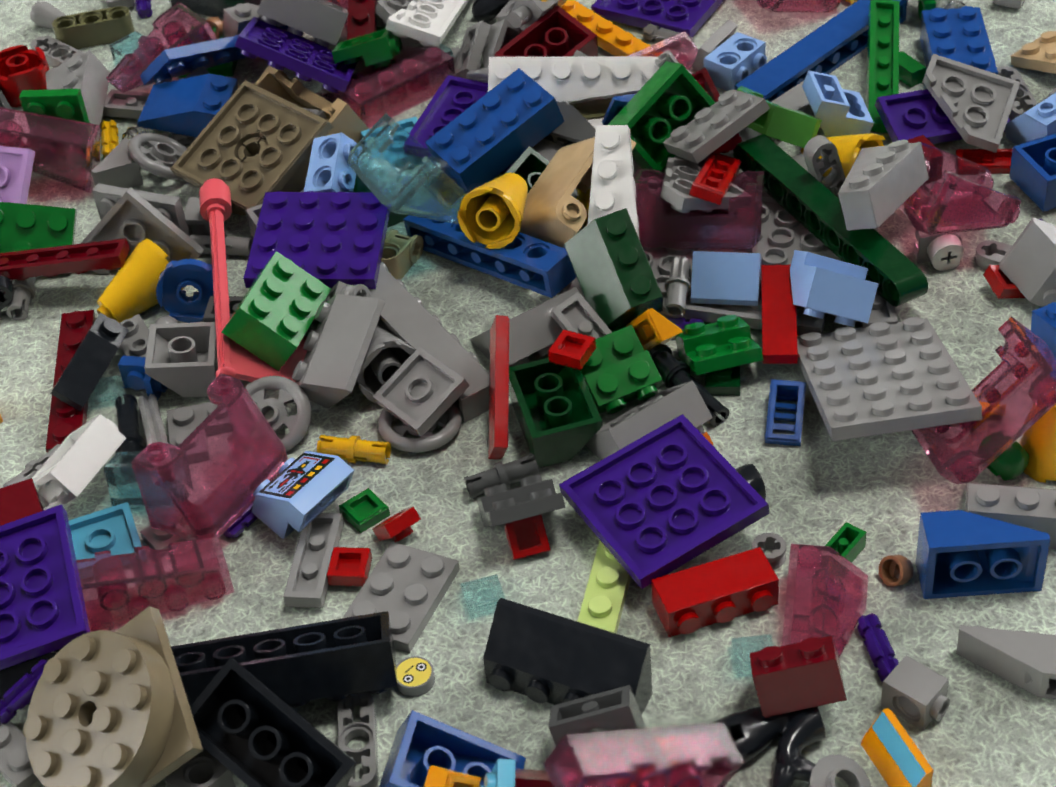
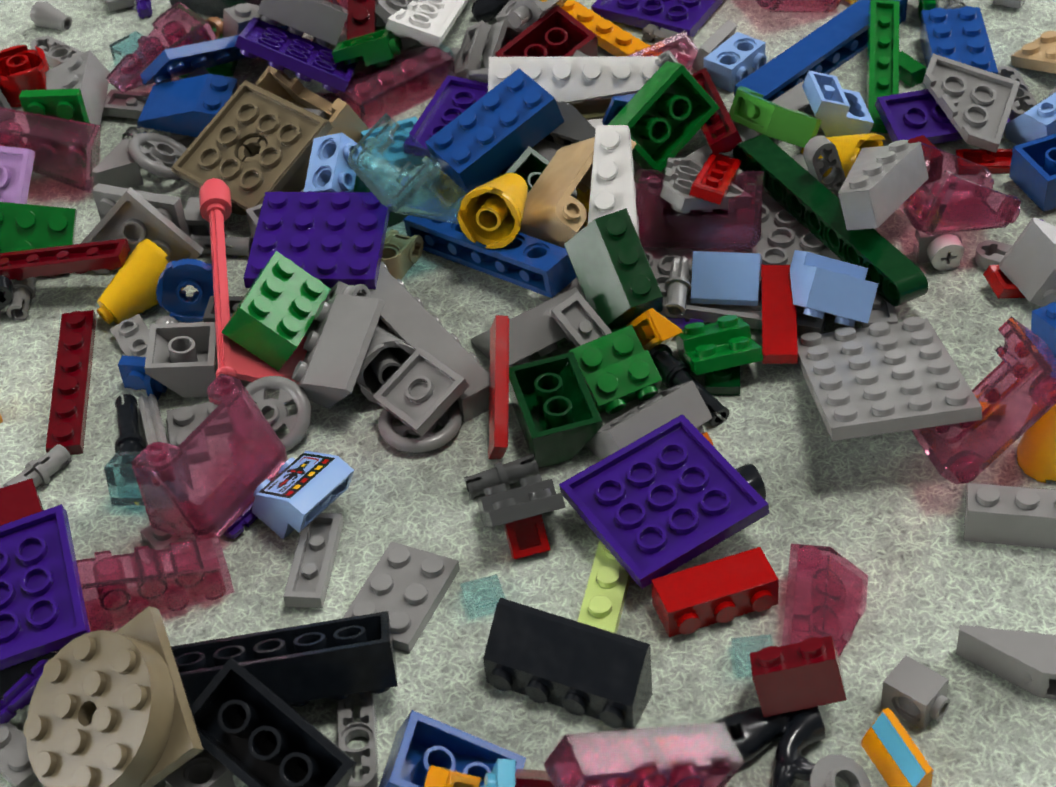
(76, 461): white window -> none
(89, 361): black slope -> none
(94, 27): olive beam -> none
(105, 531): medium azure plate -> none
(107, 392): clear light blue tile -> none
(109, 137): yellow axle -> none
(349, 566): red plate -> none
(355, 449): yellow pin -> none
(364, 510): green tile -> none
(397, 526): red plate -> none
(415, 676): tile -> none
(572, 349): red plate -> none
(605, 710): dark grey brick -> none
(715, 125): light grey plate -> none
(774, 542): light grey bush -> none
(787, 391): blue slope -> none
(848, 541): green piece -> none
(877, 645): dark purple axle -> none
(892, 566): medium nougat hinge -> none
(978, 555): blue slope -> none
(1010, 463): green piece -> none

